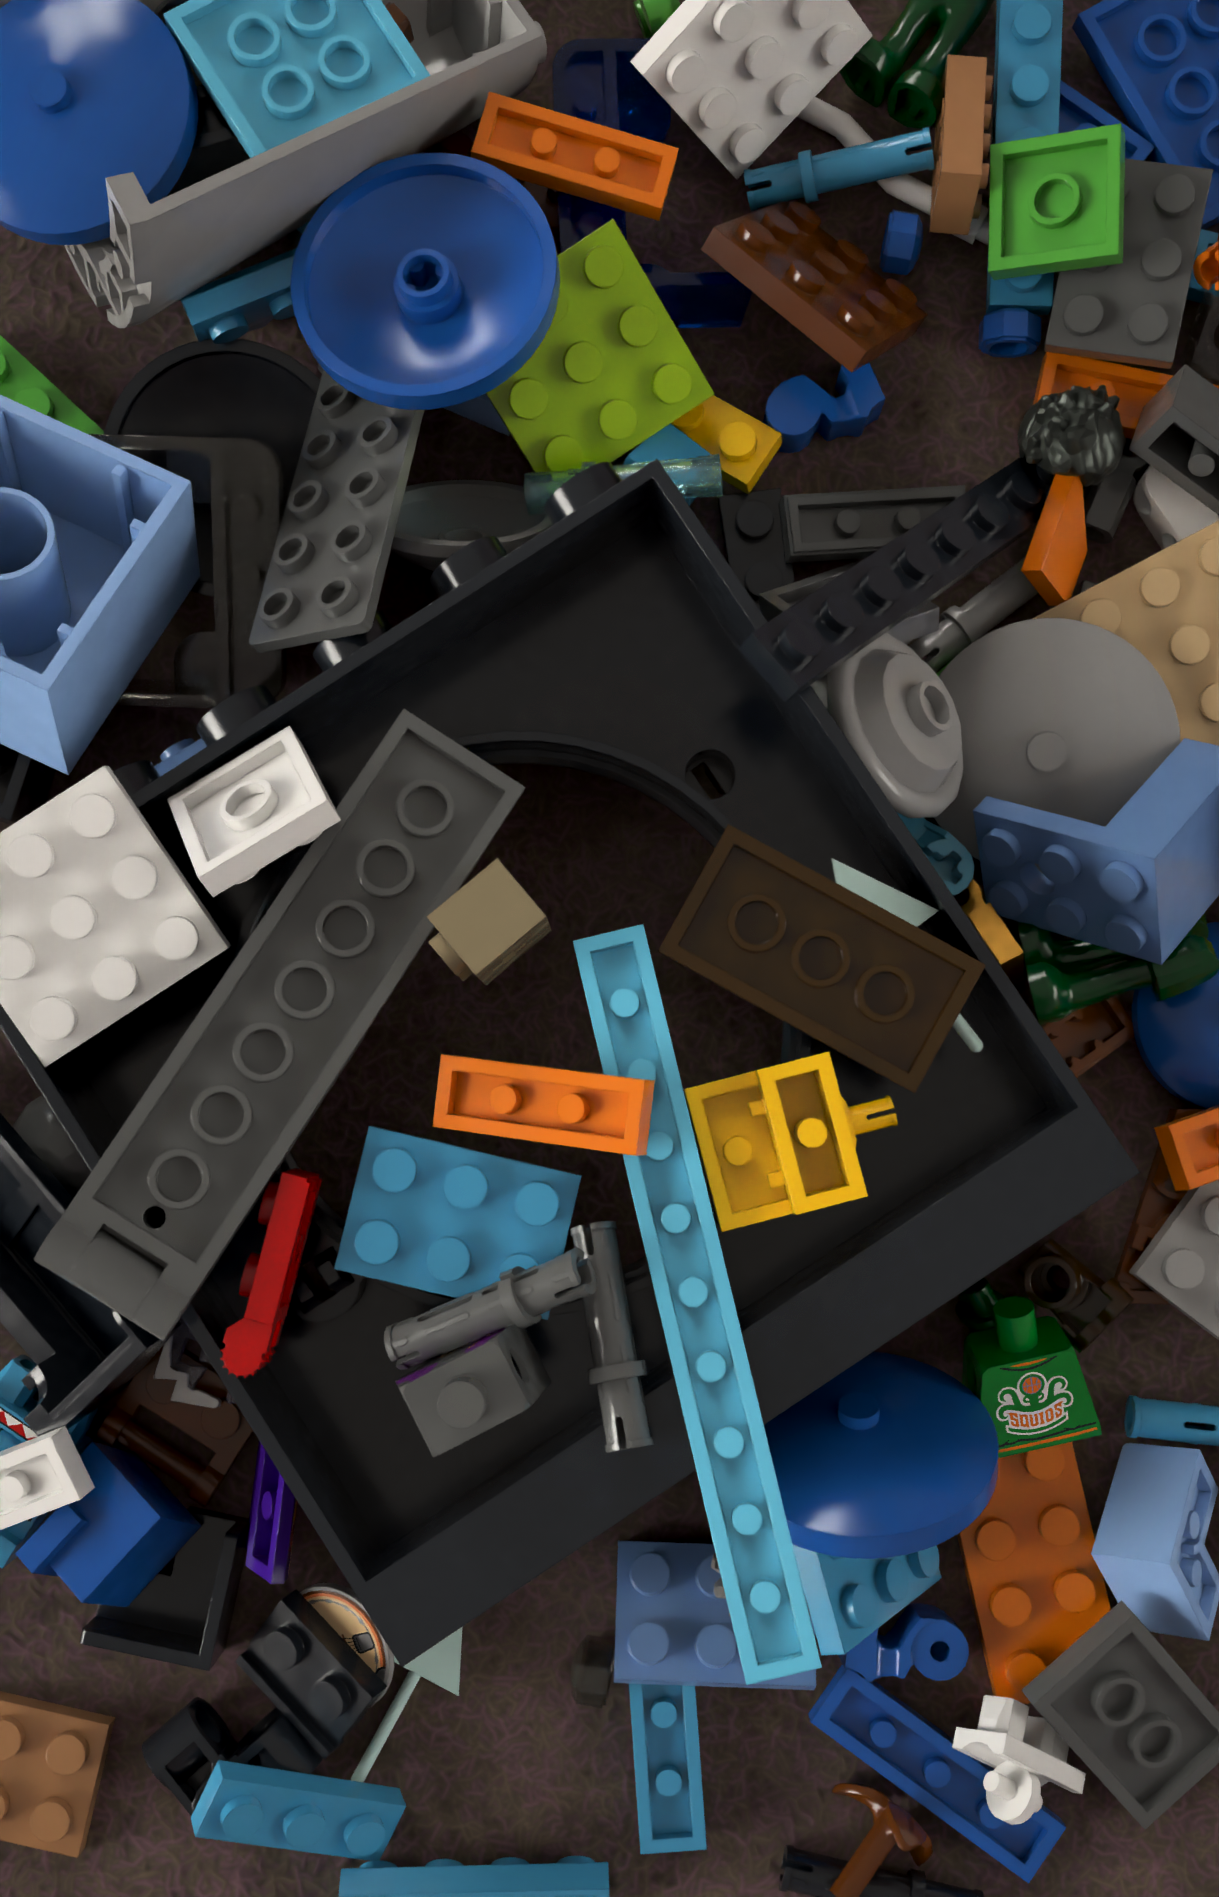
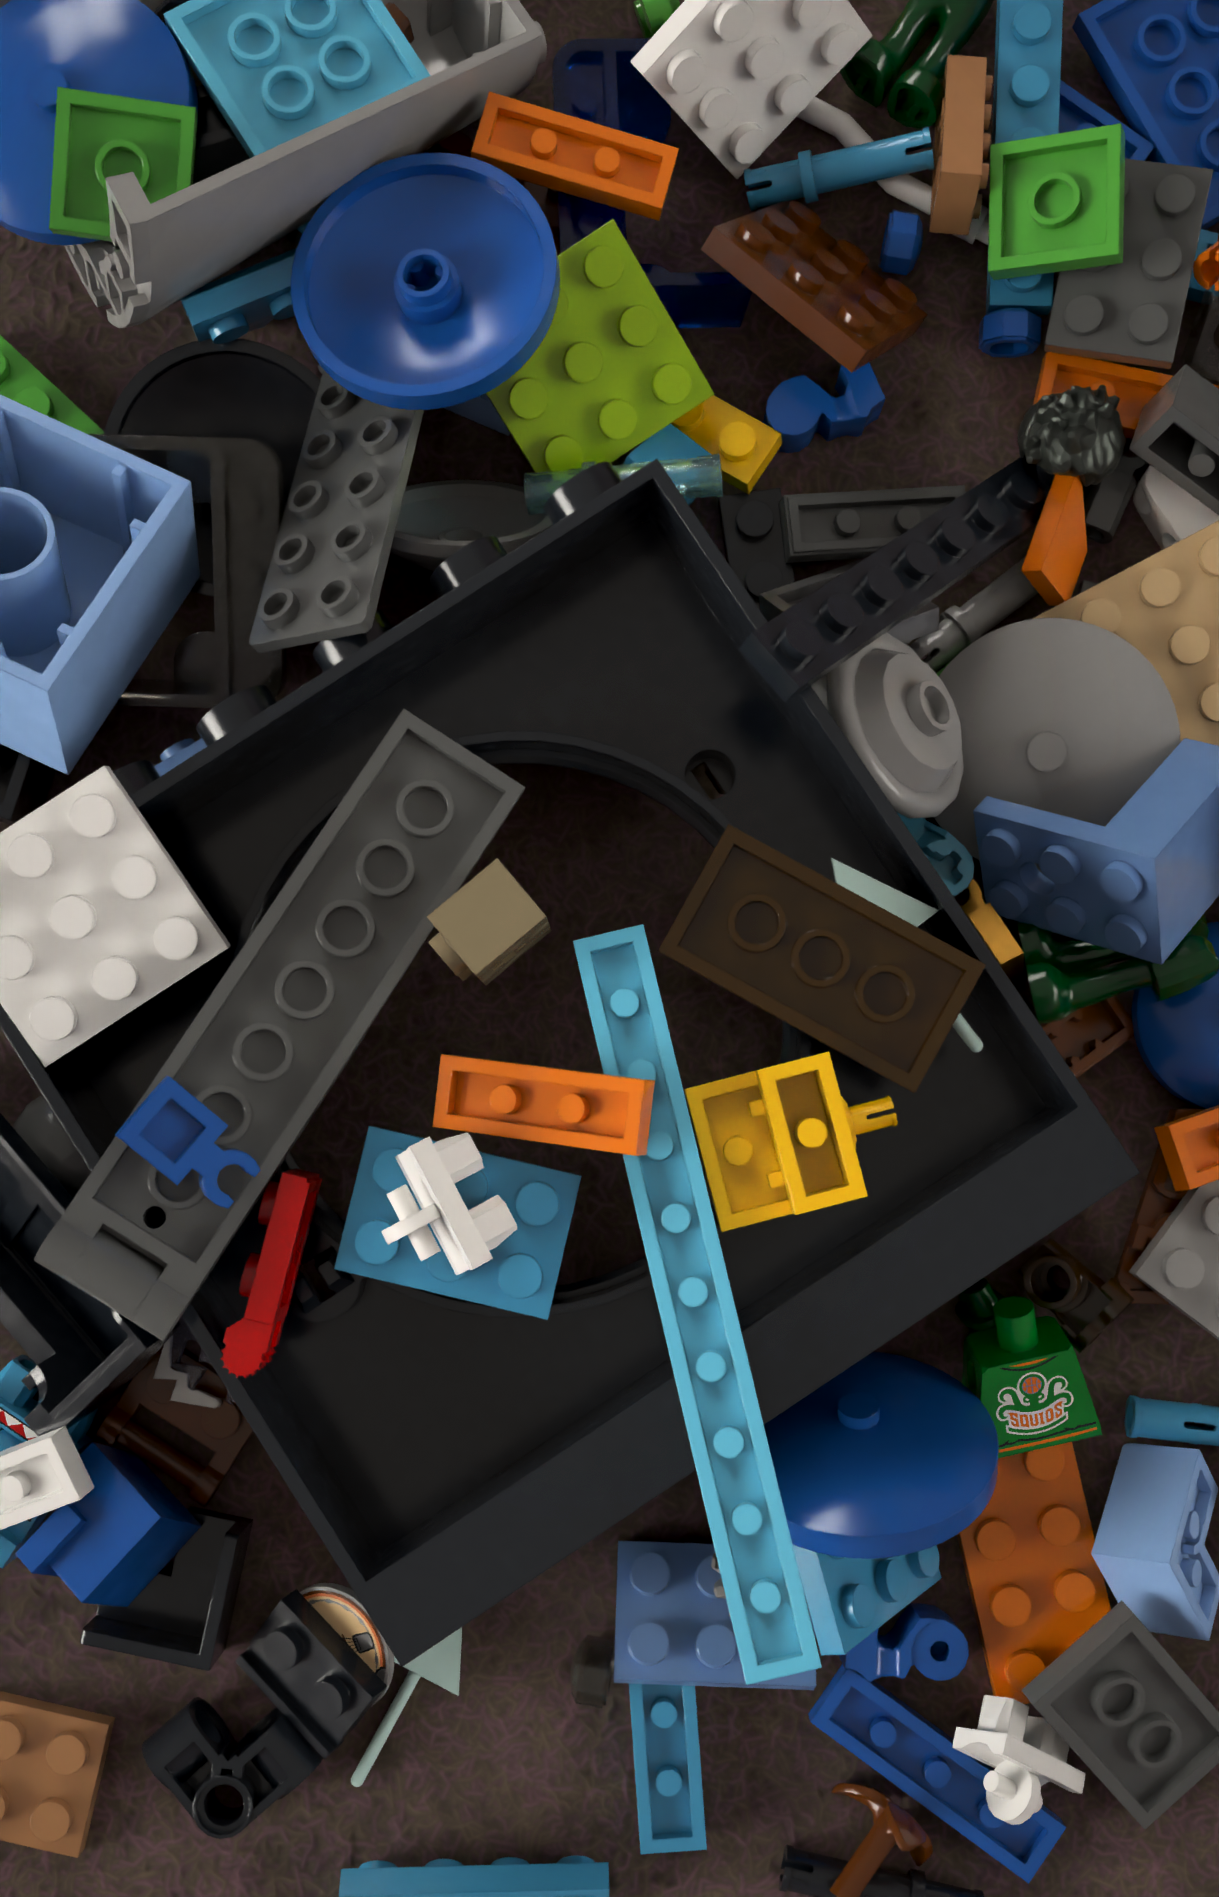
(111, 137): none -> bright green plate
(179, 1135): none -> blue plate
(252, 811): white plate -> none
(270, 1522): dark purple slope -> none
(297, 1811): dark azure plate -> none
(462, 1233): none -> white hips
(474, 1388): dark grey torso -> none
(511, 1301): dark grey pin -> none
(612, 1341): dark grey pin -> none

